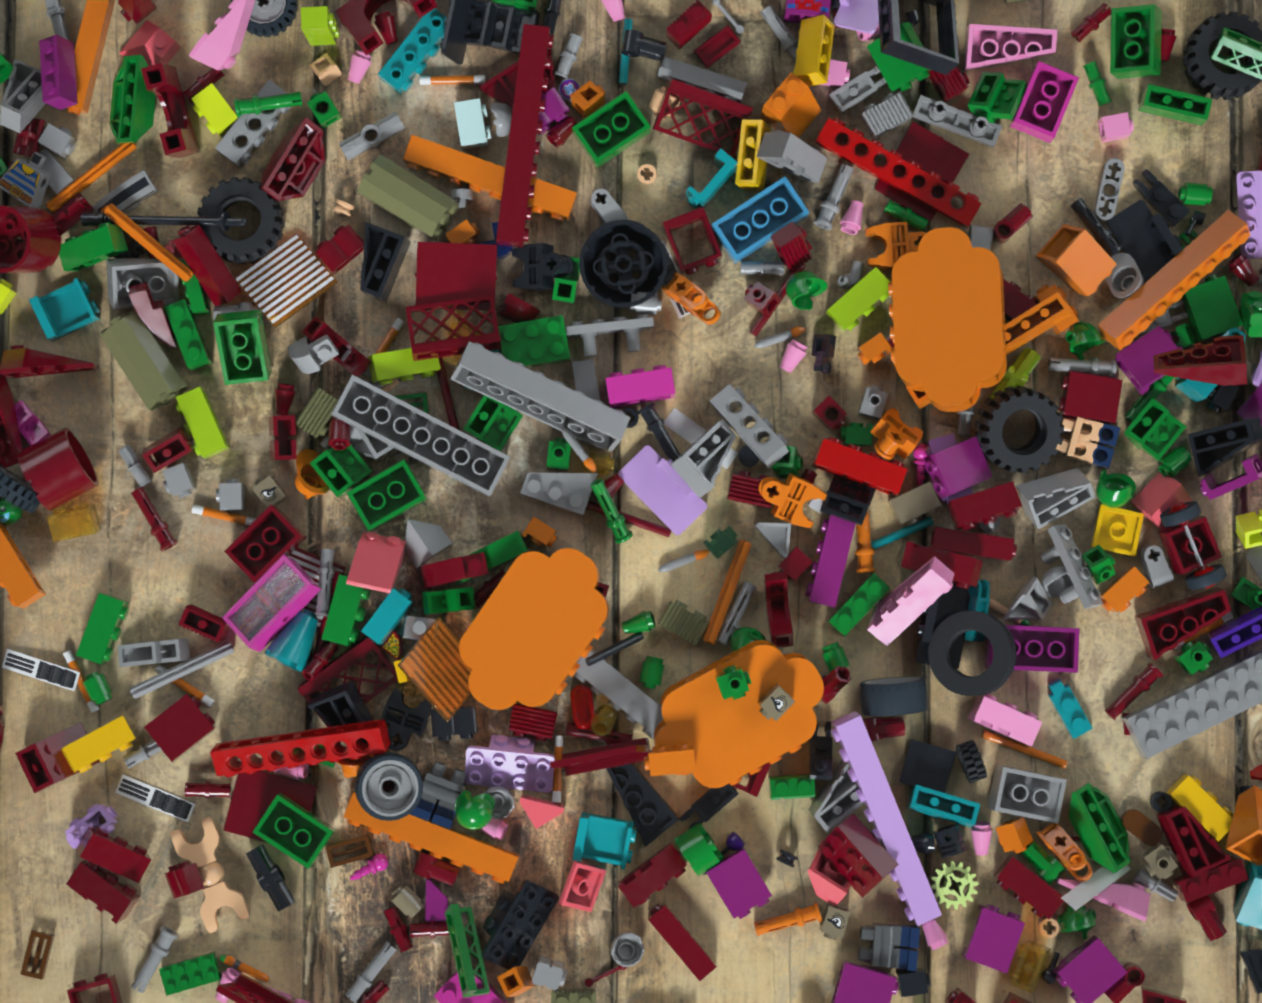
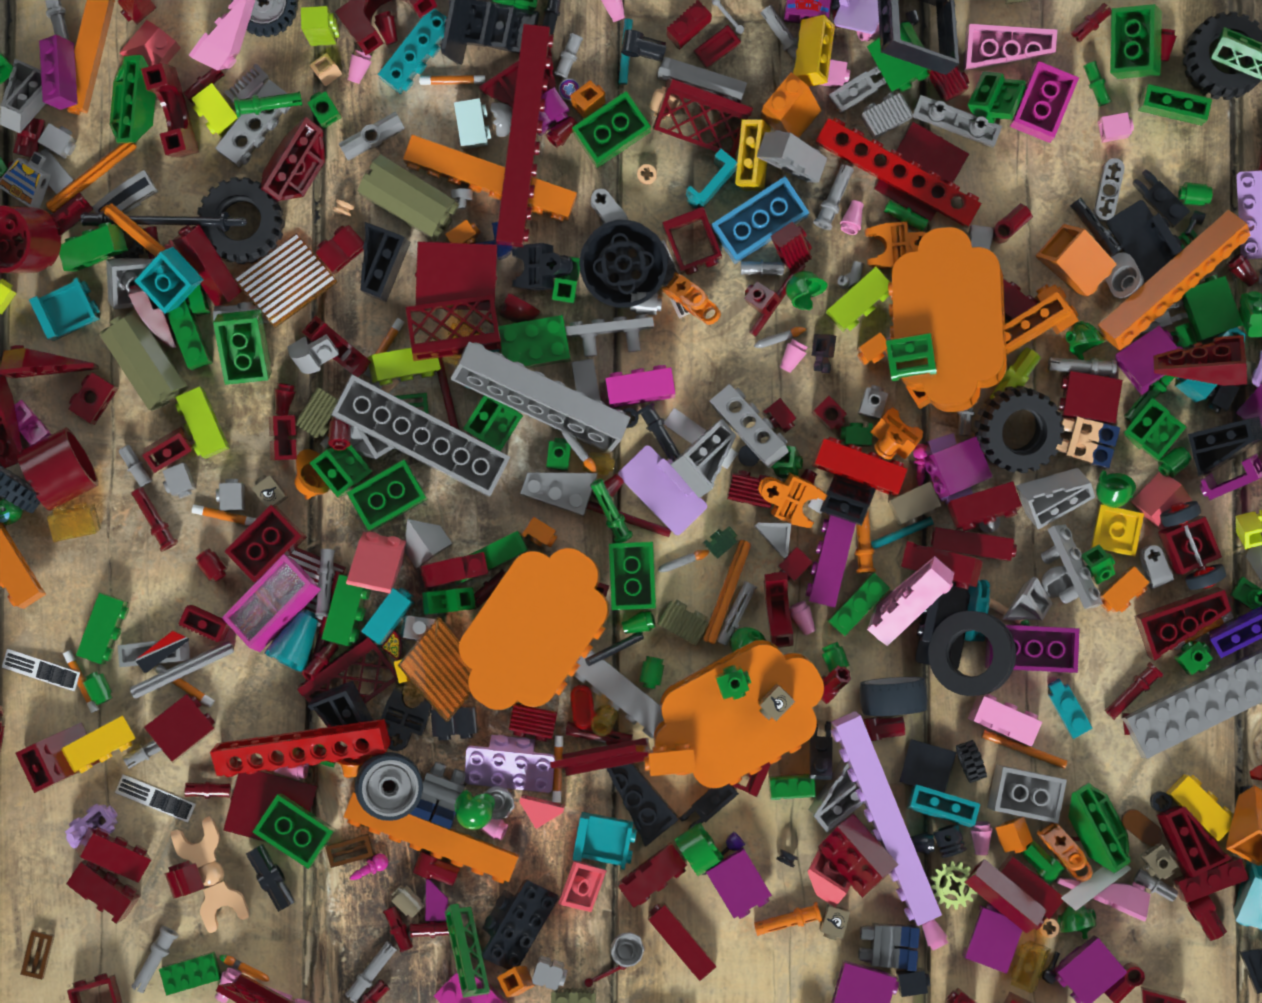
(104, 393): none -> dark red brick
(160, 651): none -> sticker
(168, 280): none -> teal brick
(211, 565): none -> dark red brick
(252, 88): none -> light grey piece
(632, 576): none -> green brick
(780, 415): none -> dark red brick
(803, 617): none -> bright pink cone
(908, 350): none -> green plate
(1006, 896): none -> brick

